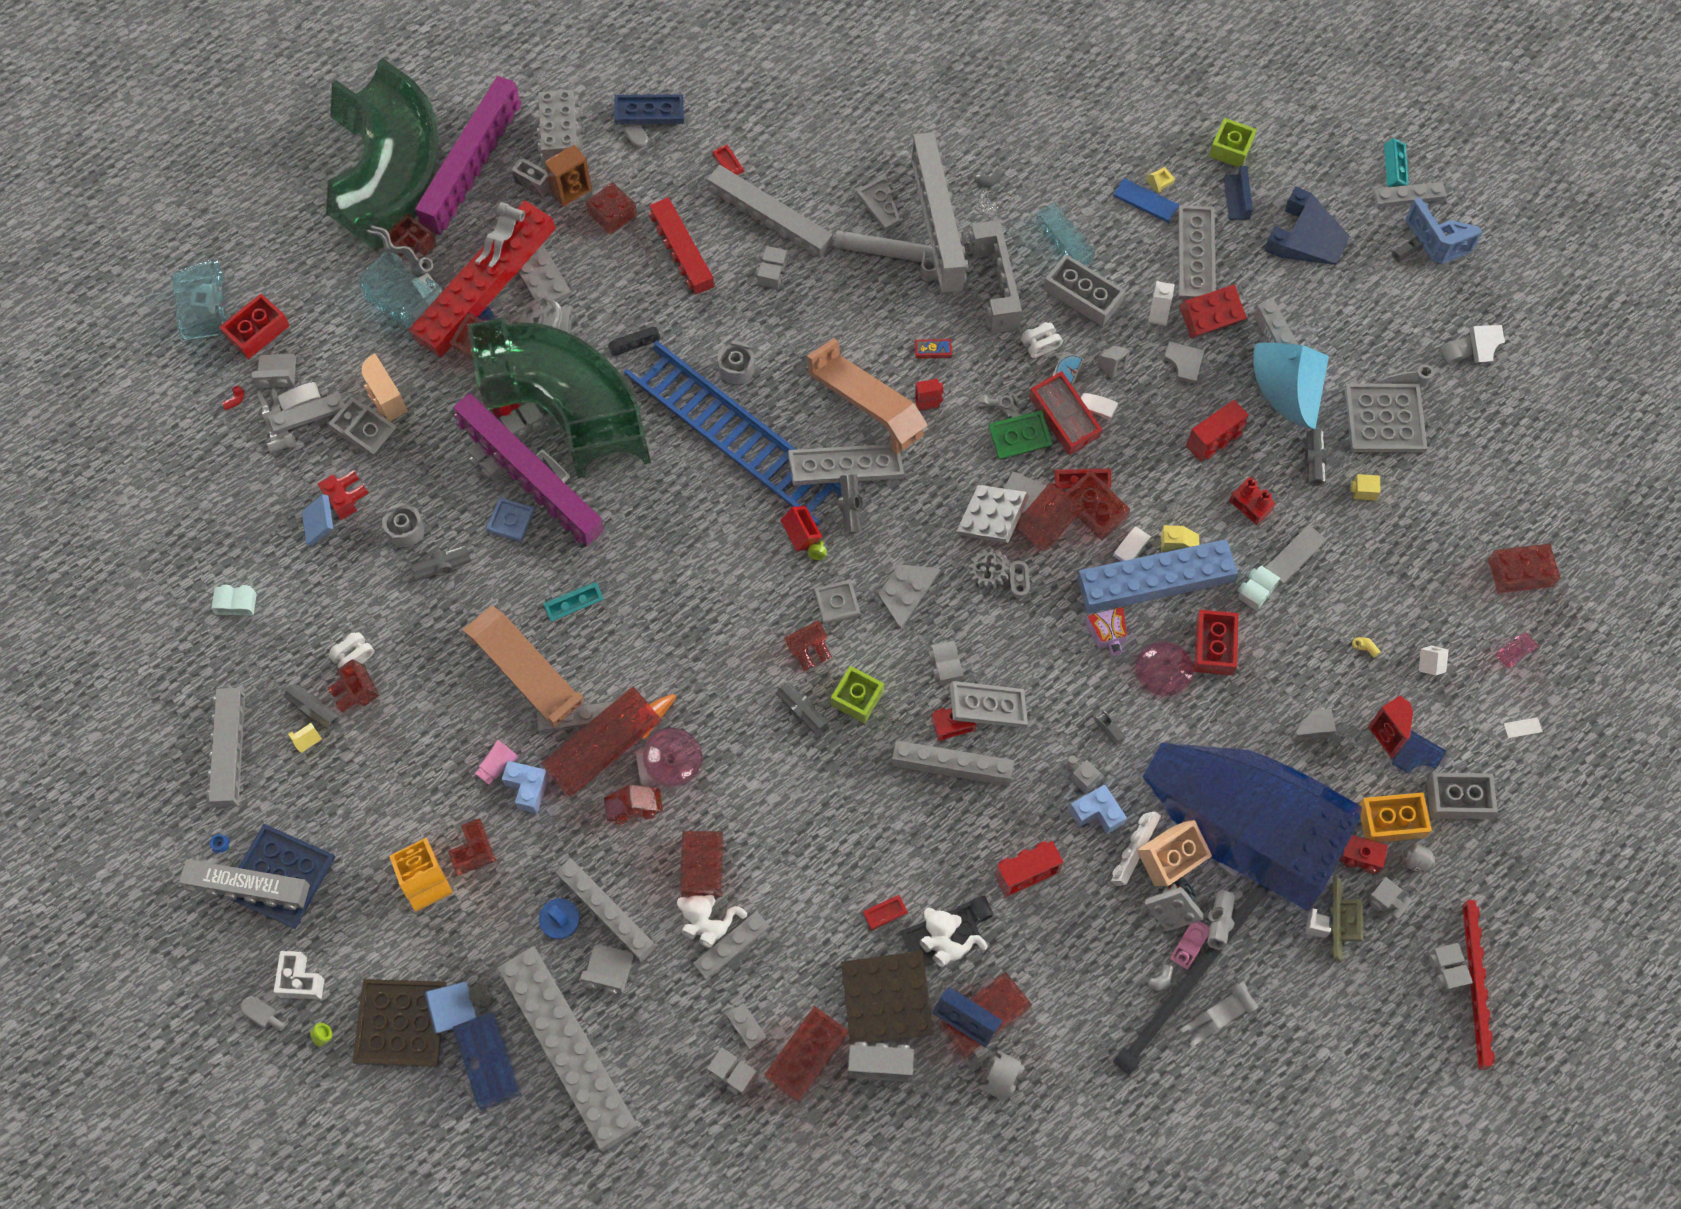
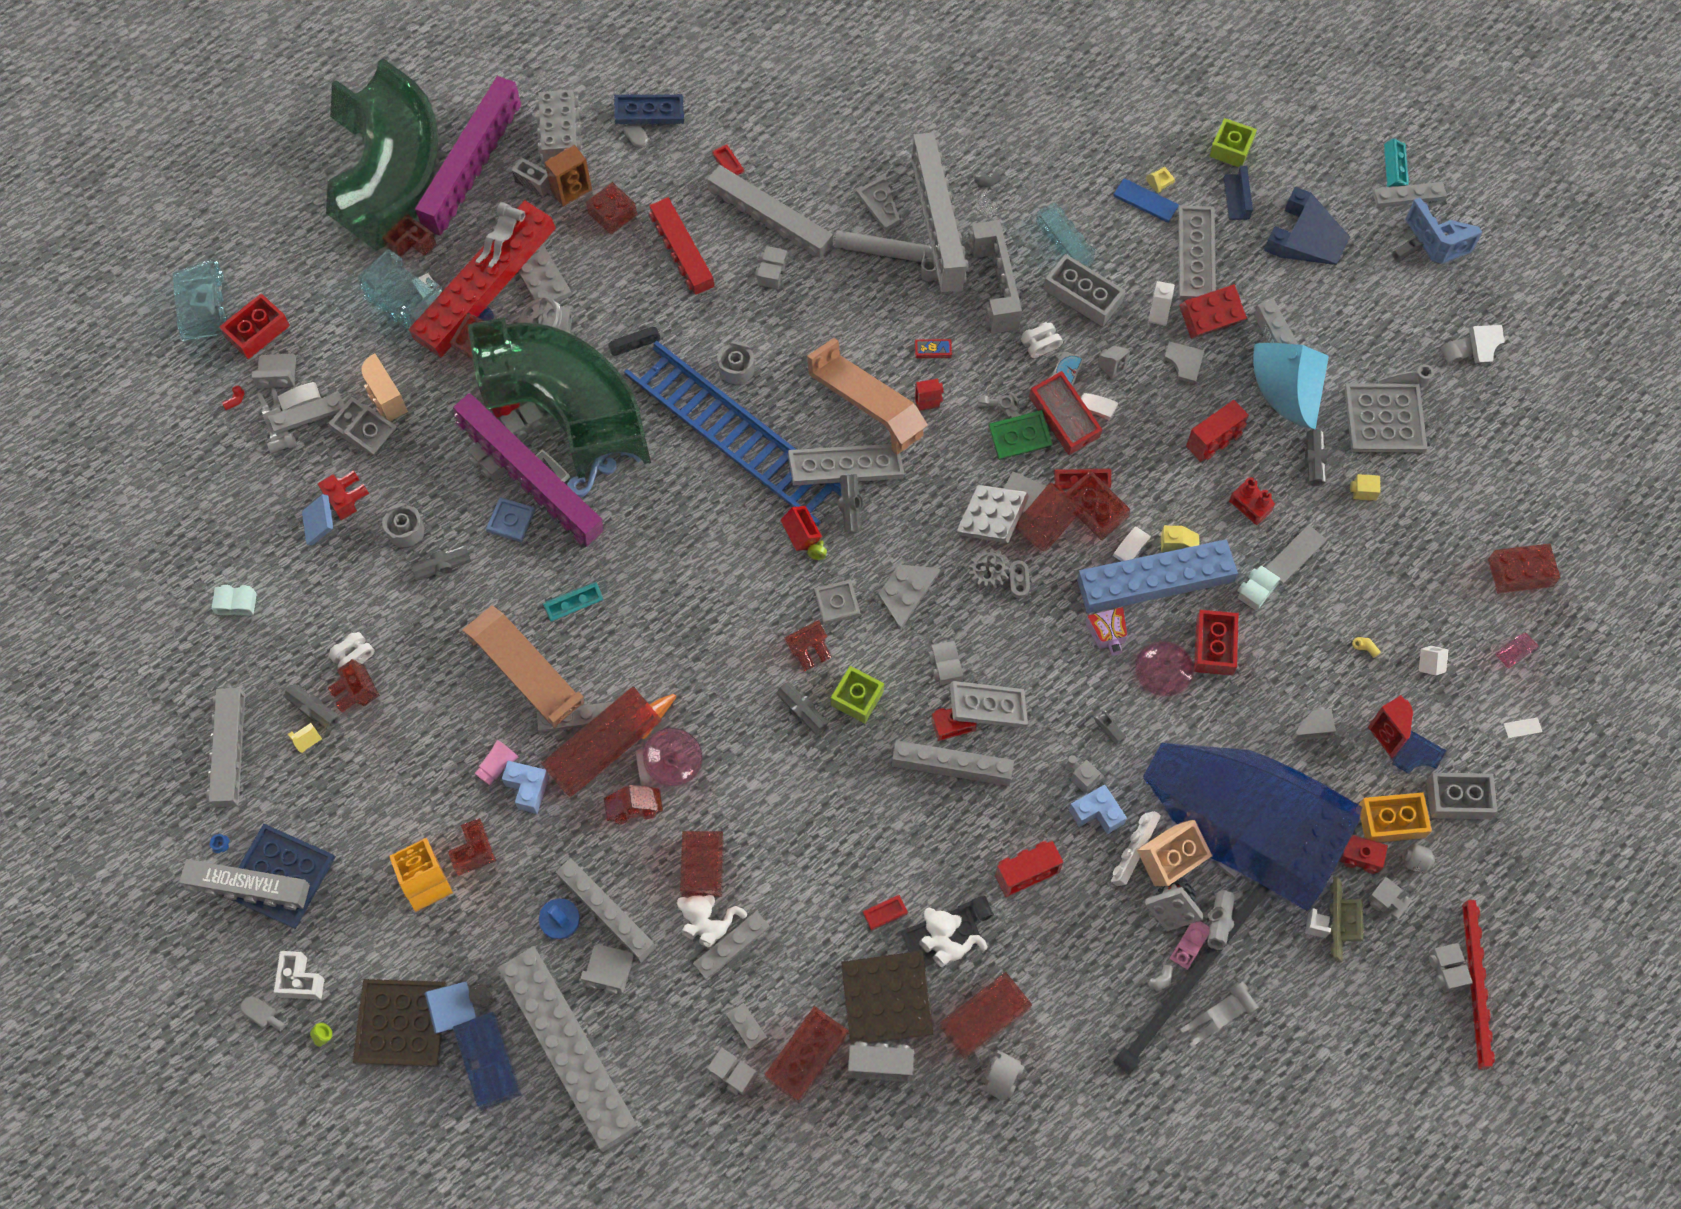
(421, 266): light grey flag -> none
(597, 465): none -> medium blue plant
(967, 1016): dark blue panel -> none

